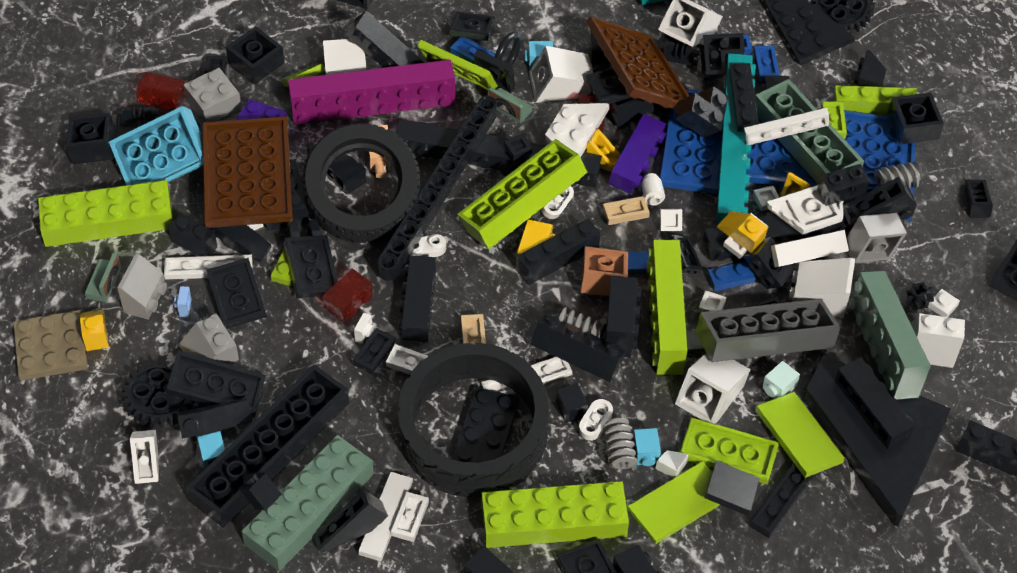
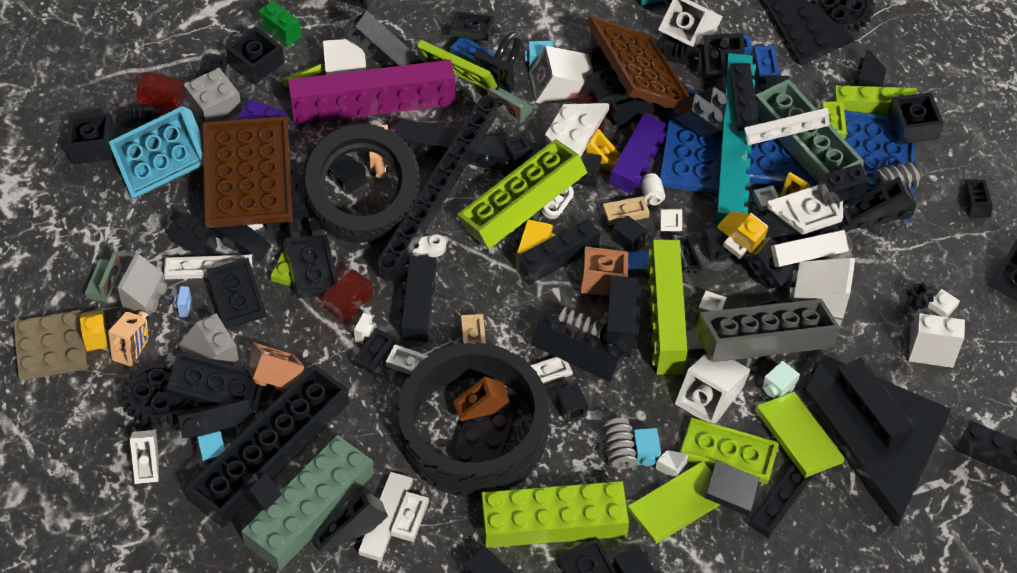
(105, 213): lime brick -> none
(128, 337): none -> light nougat torso
(274, 367): none -> nougat slope
(280, 23): none -> green brick
(481, 399): none -> dark orange slope
(594, 421): white plate -> none
(629, 234): none -> black brick
(731, 276): blue plate -> none
(875, 237): light grey brick -> none
(889, 335): sand green brick -> none

